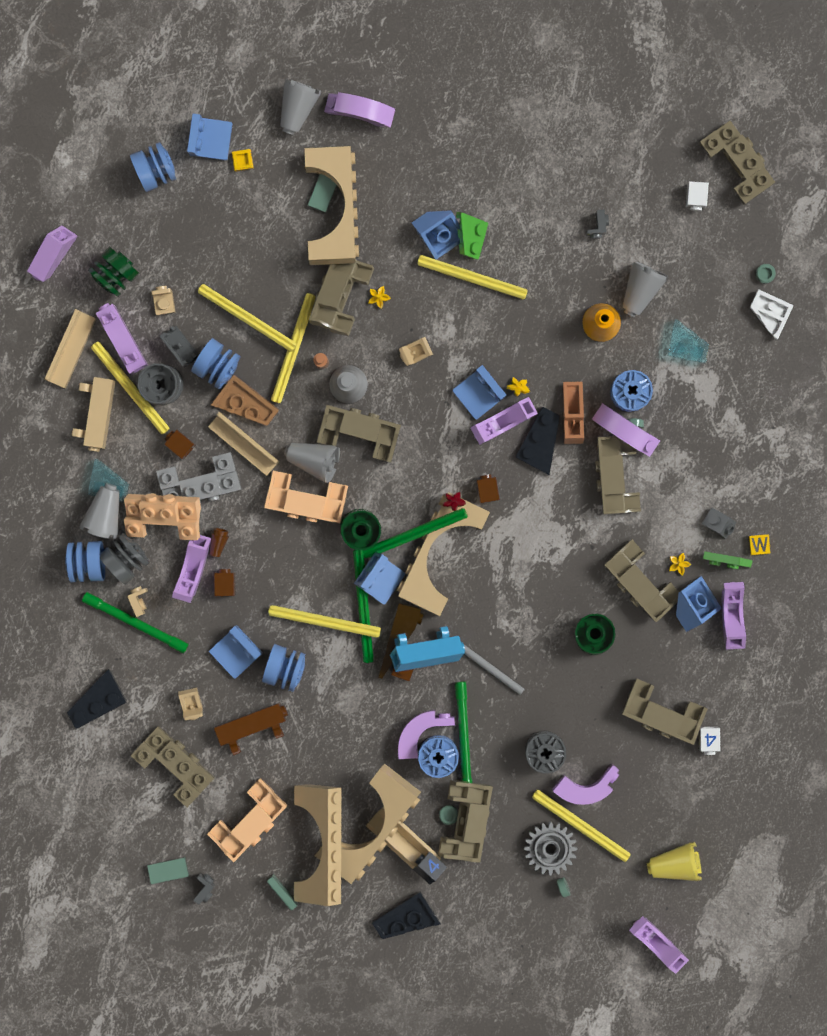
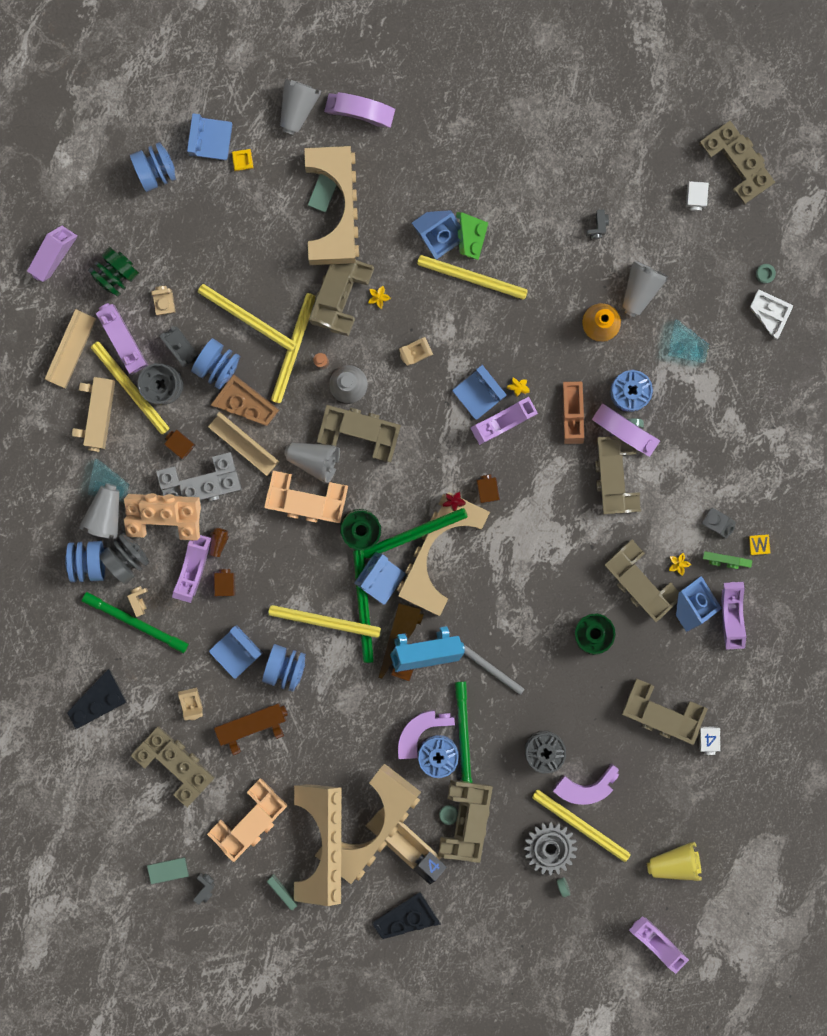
(540, 441): black wing -> none

